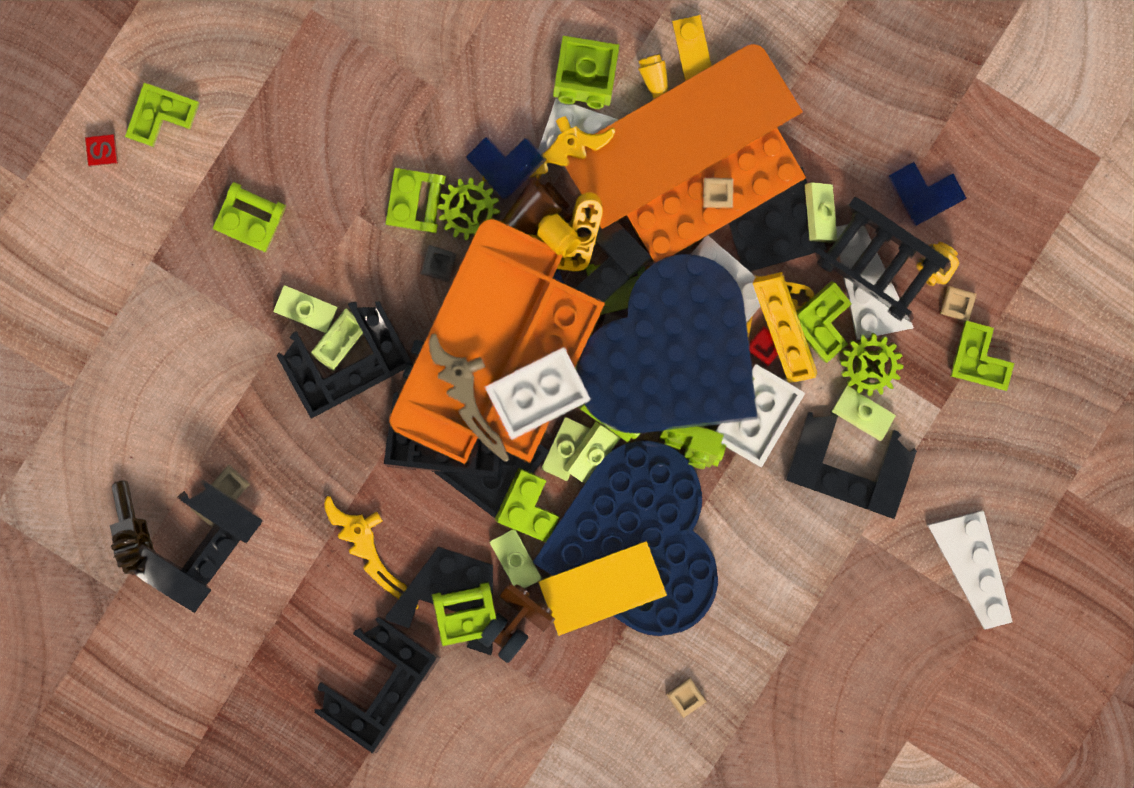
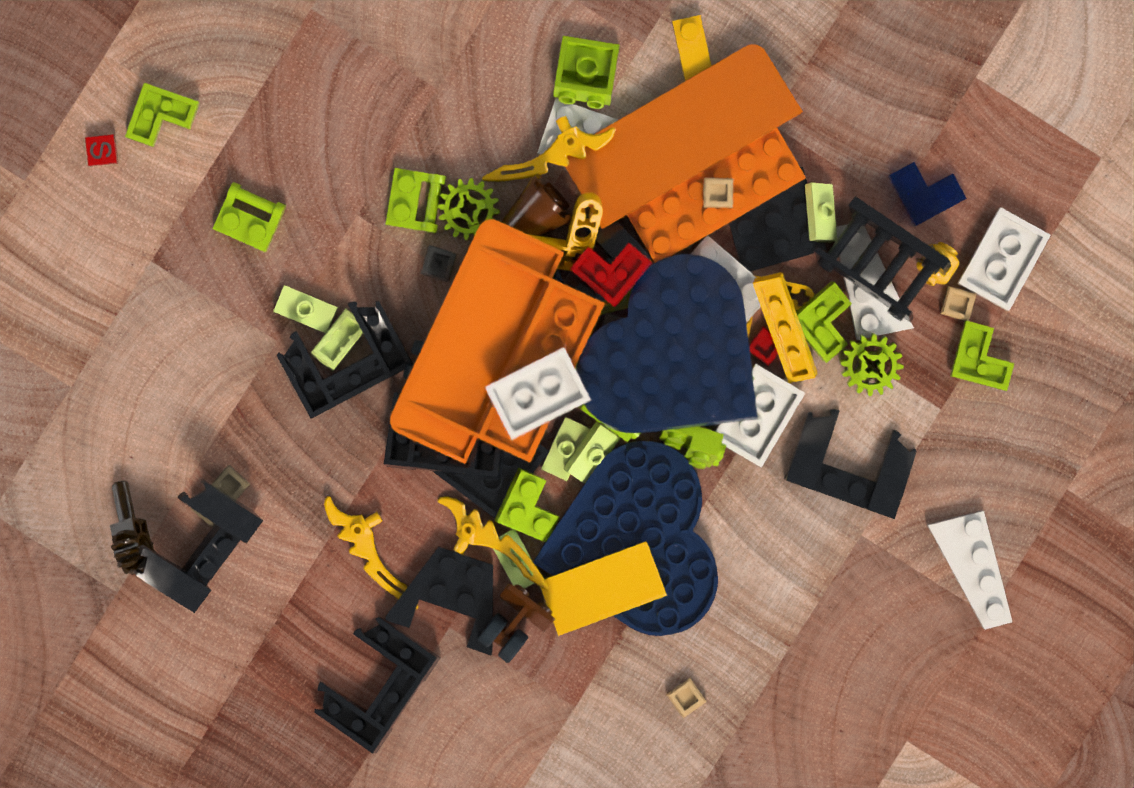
(460, 374): dark tan piece -> none
(465, 624): lime plate -> none
(473, 532): none -> yellow piece
(508, 171): clear blue plate -> none
(558, 235): yellow brick -> none
(613, 279): none -> red plate
(654, 74): yellow cone -> none
(863, 413): yellowish green plate -> none
(1004, 259): none -> white plate

